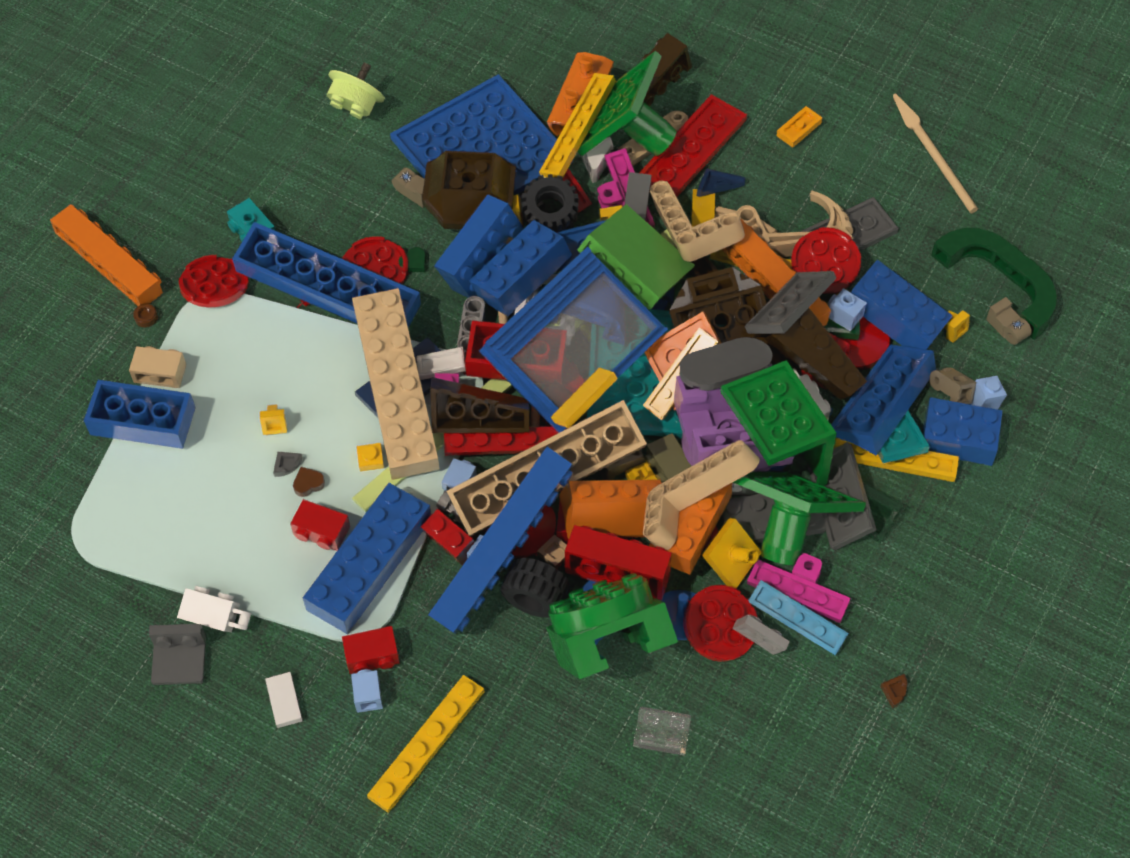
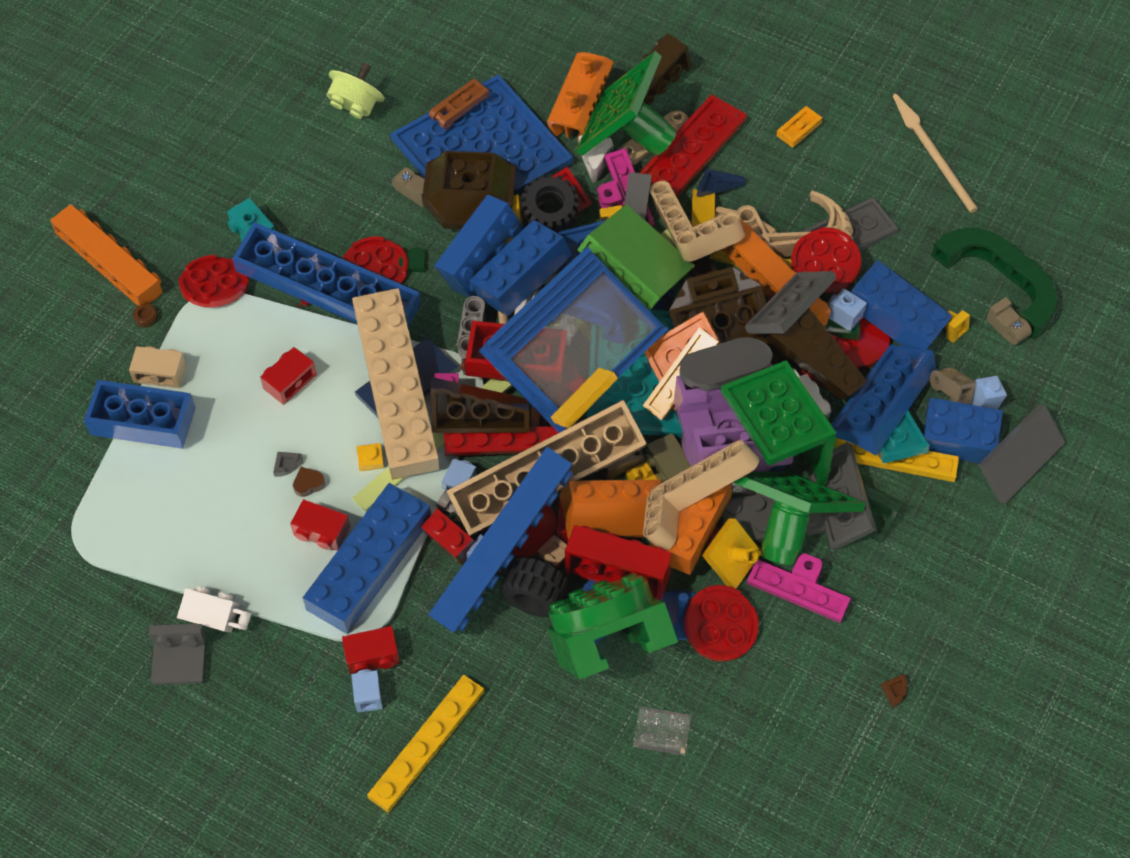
(273, 420): yellow tile -> none
(283, 700): white tile -> none
(288, 375): none -> red brick
(441, 362): white tile -> none
(459, 103): none -> dark orange plate
(578, 125): yellow plate -> none
(767, 638): light grey plate -> none
(798, 617): dark azure tile -> none
(1021, 453): none -> dark grey tile

